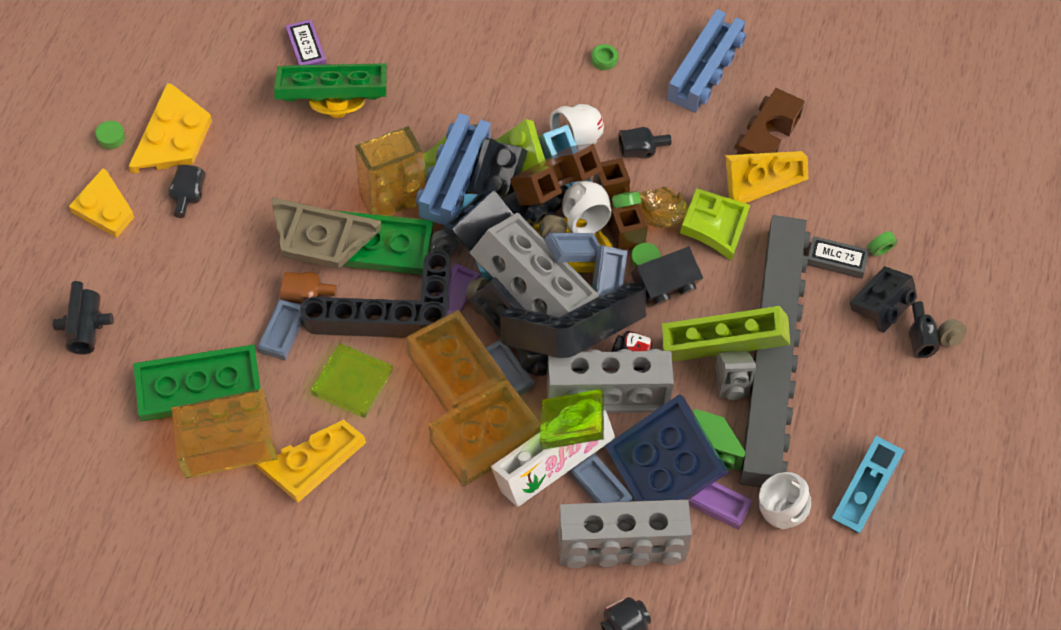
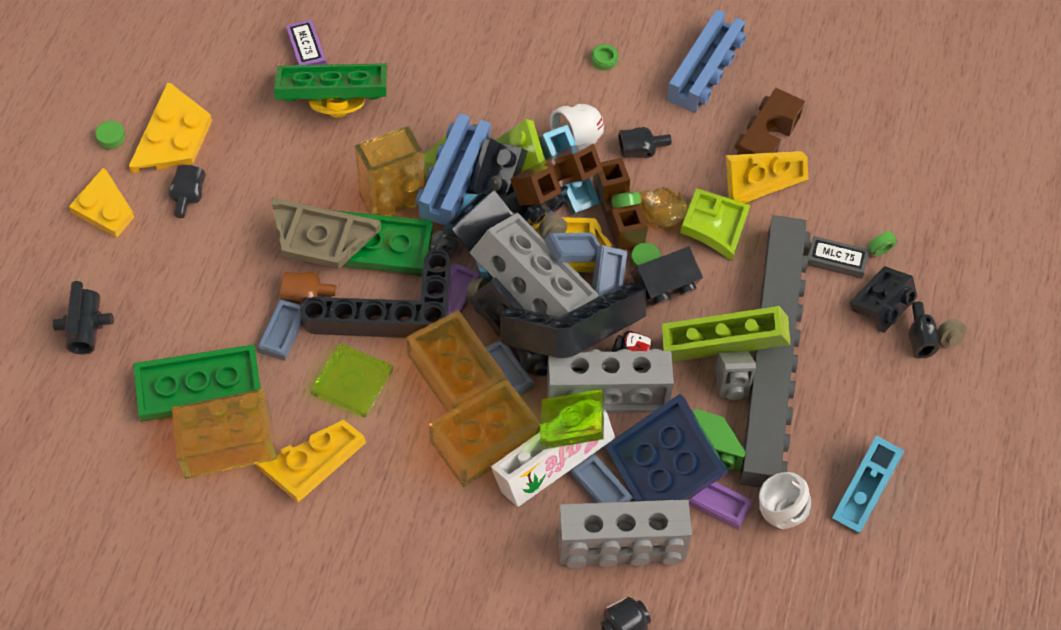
(587, 202): white helmet -> none

